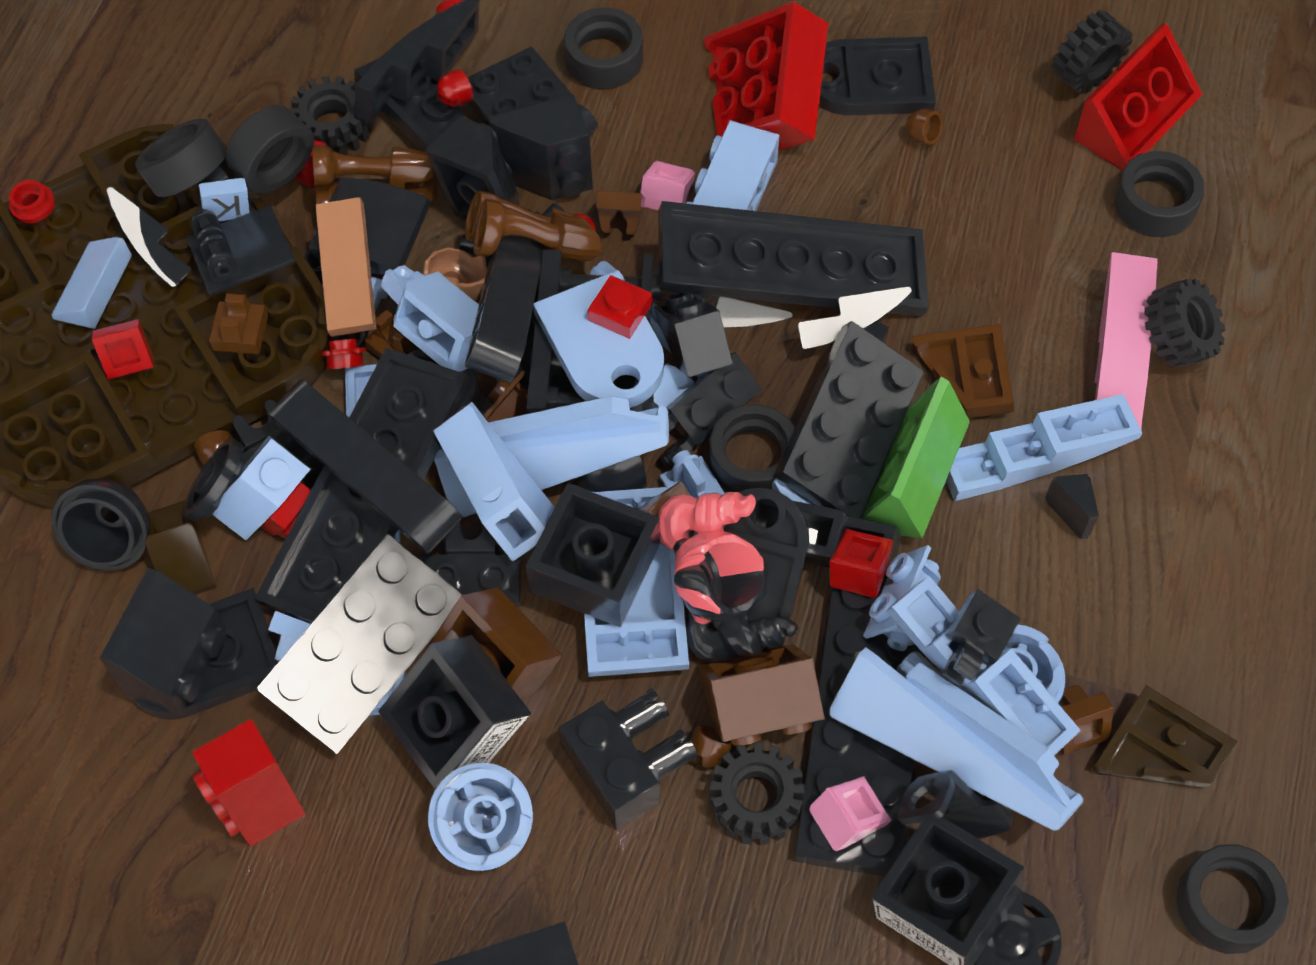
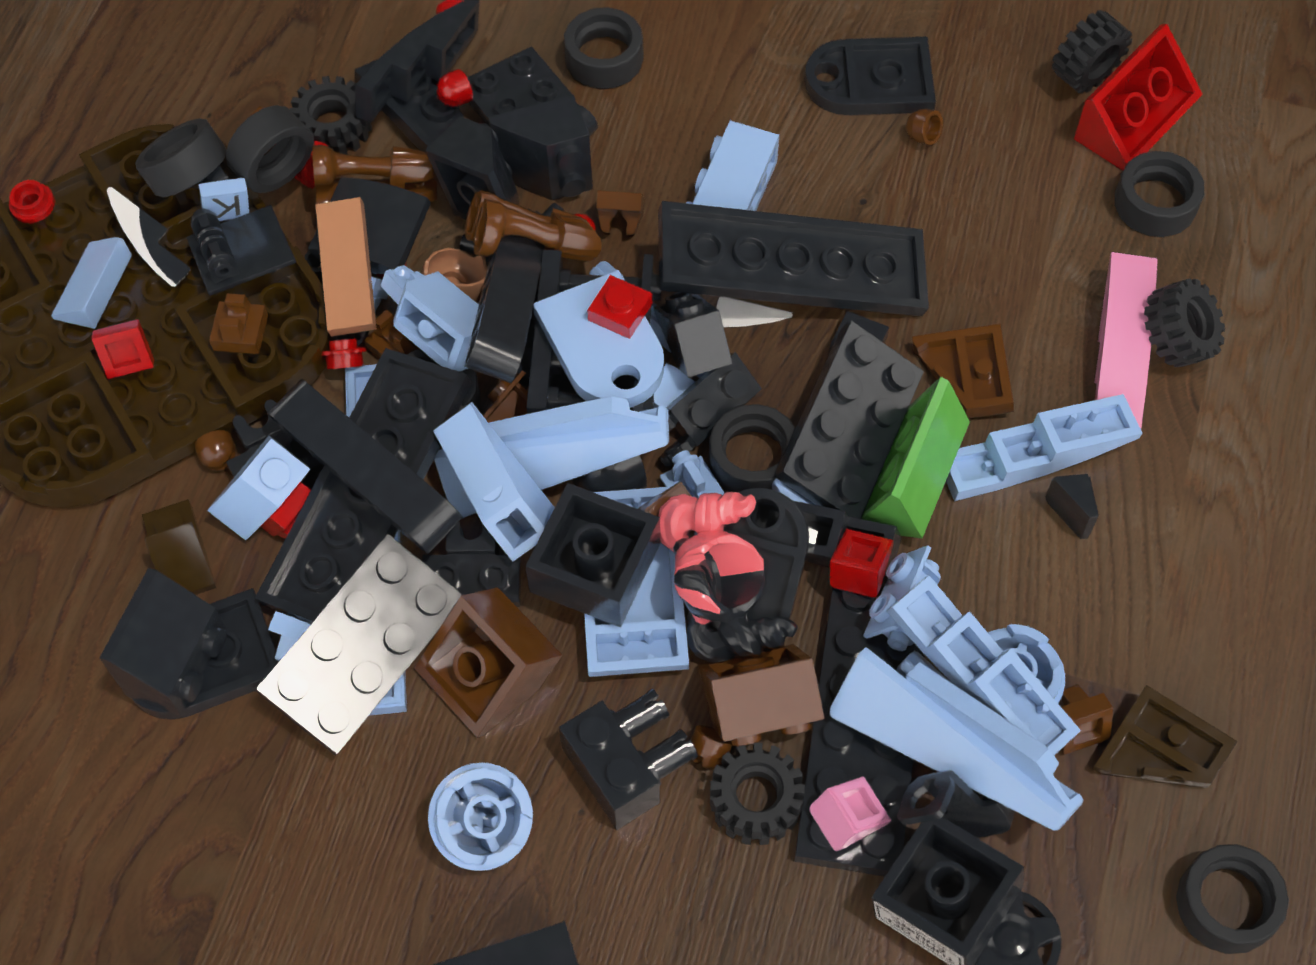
(101, 524): black piece -> none
(213, 480): black wheel -> none
(245, 784): red wedge -> none
(453, 709): black brick -> none
(666, 183): bright pink slope -> none
(770, 73): red wedge -> none
(859, 308): white sticker -> none
(982, 634): black plate -> none

